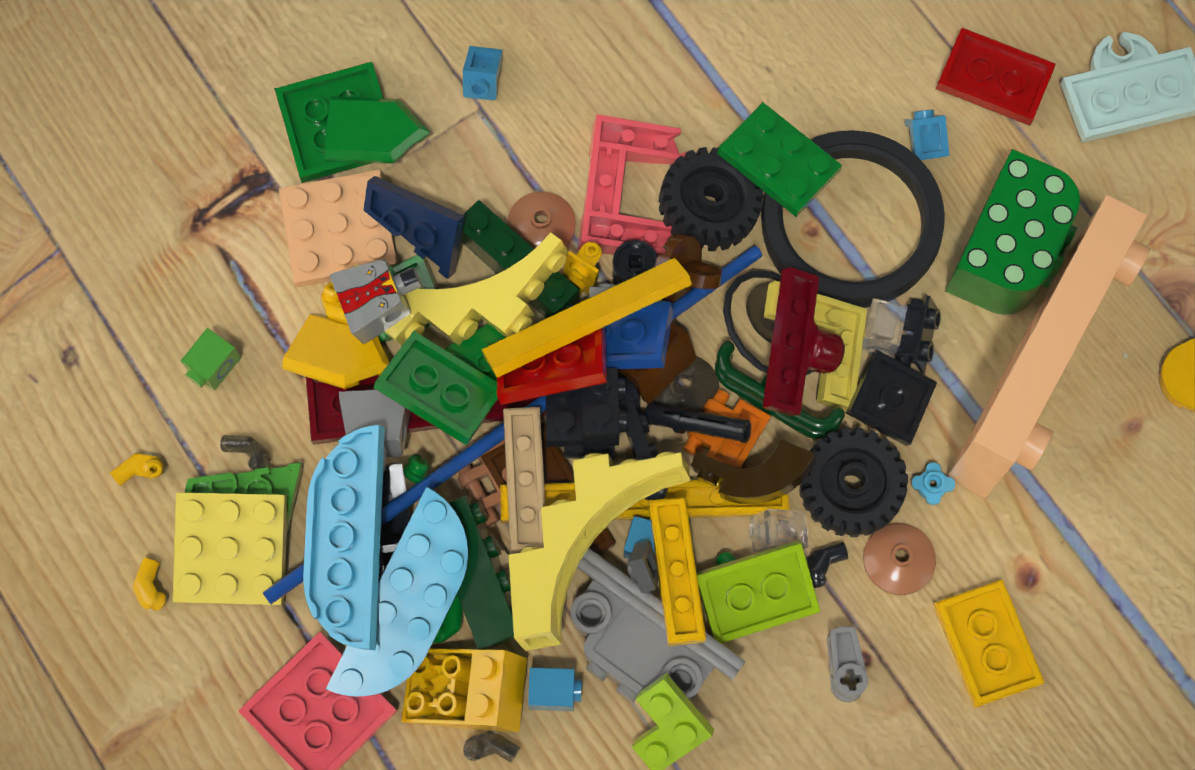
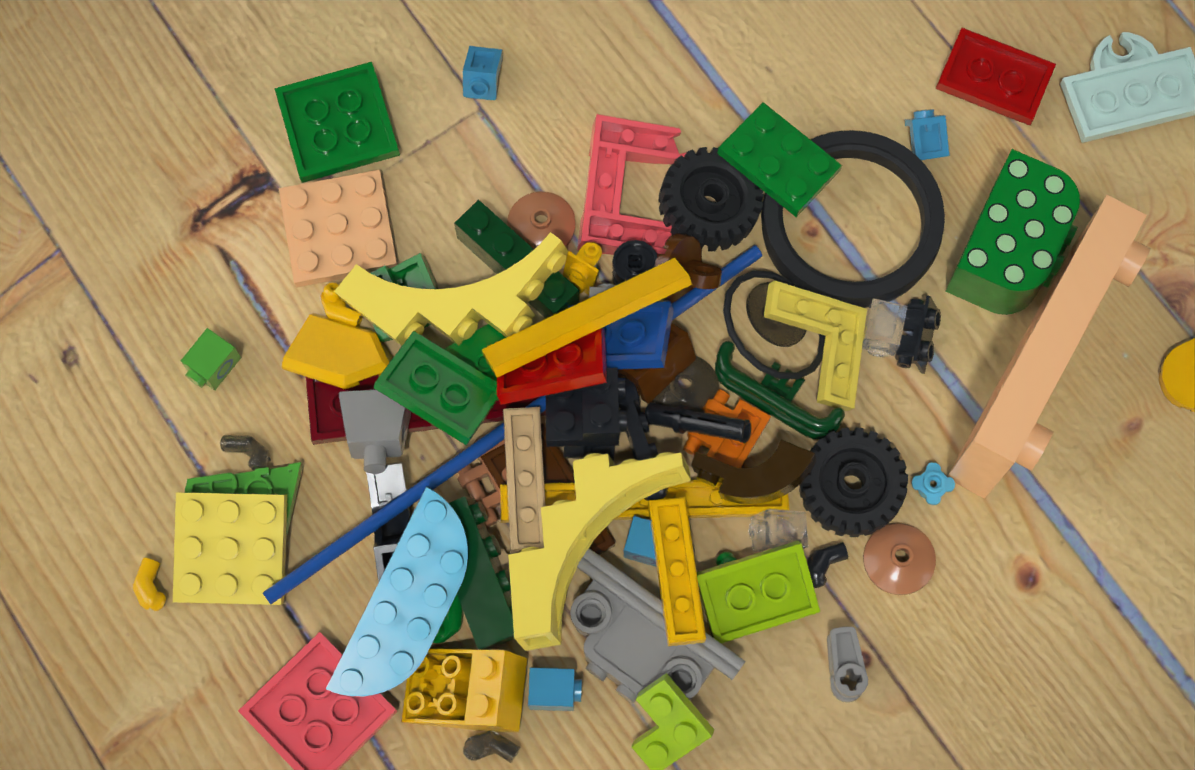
(138, 465): yellow arm -> none
(345, 538): medium azure plate -> none
(370, 130): green tile -> none
(374, 297): torso -> none
(416, 468): green arm -> none
(423, 223): dark blue wing -> none
(643, 566): dark grey plate -> none
(798, 343): dark red plate -> none
(891, 398): black plate -> none
(988, 643): yellow tile -> none

